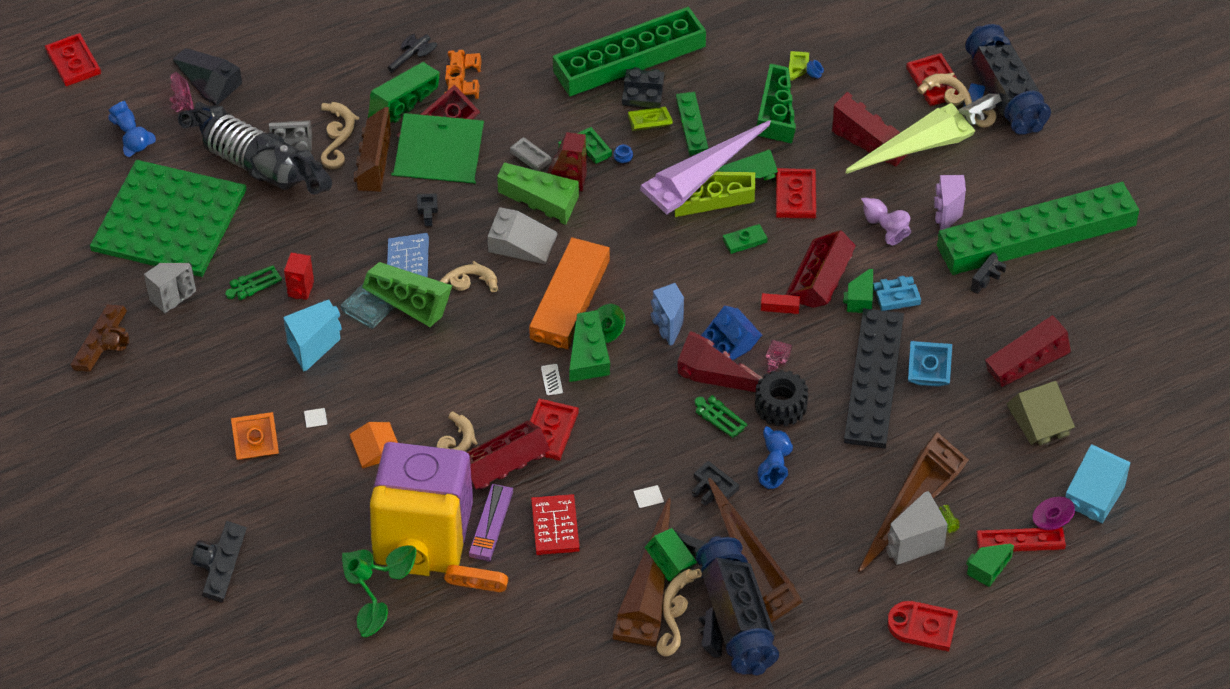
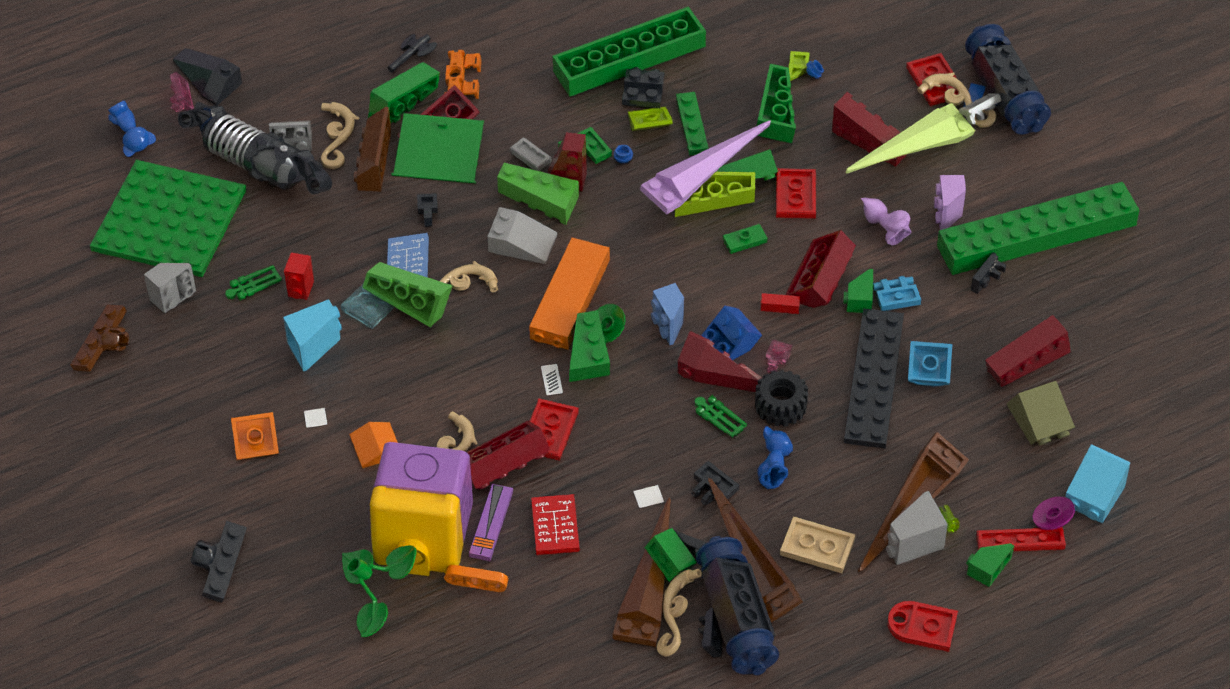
(72, 59): red tile -> none
(817, 544): none -> tan plate

